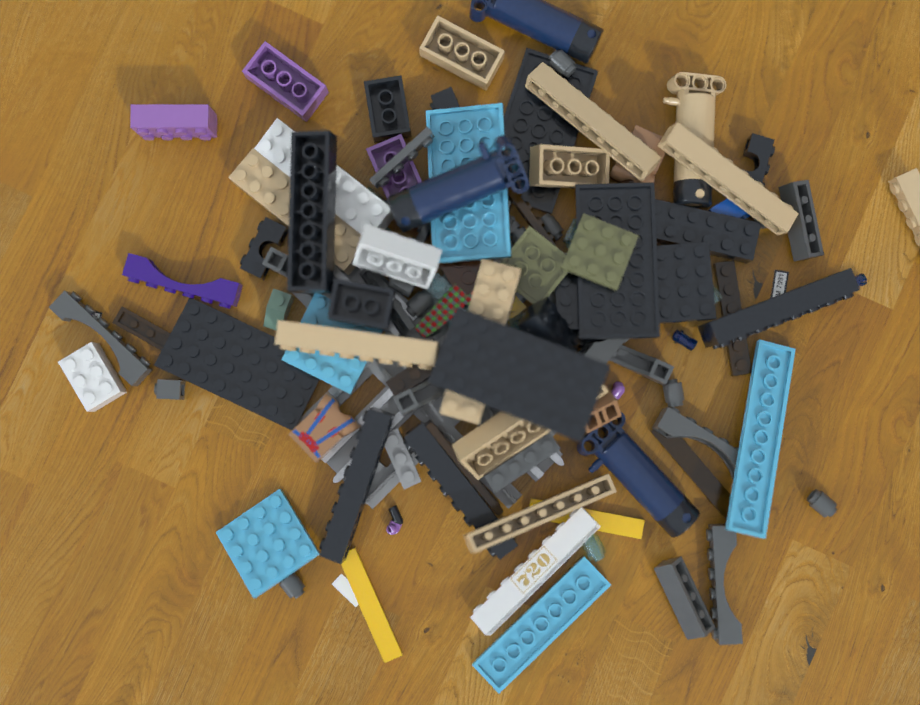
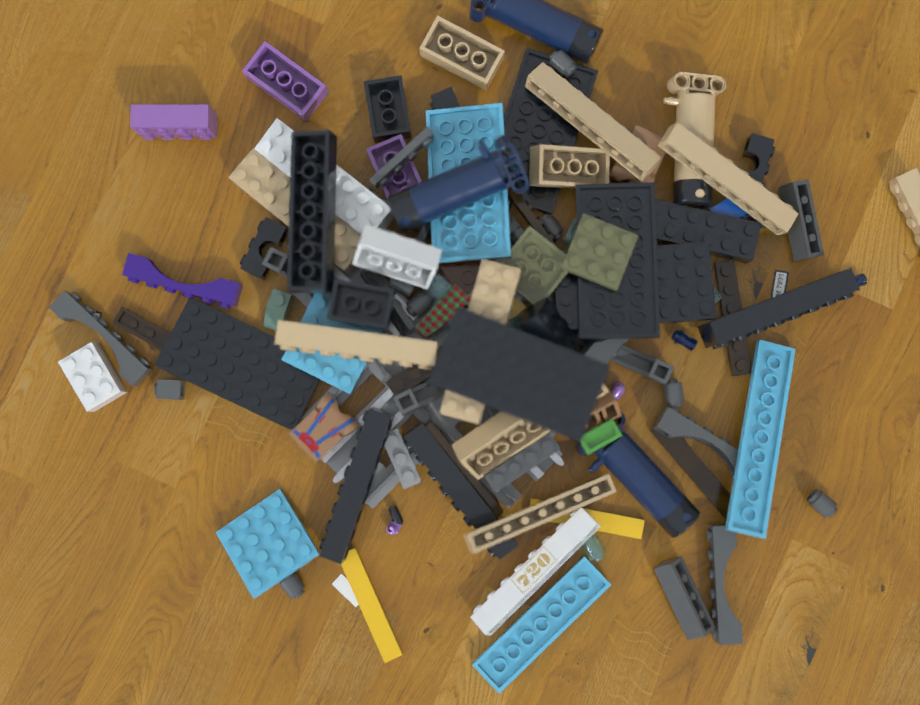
(600, 436): none -> bright green tile

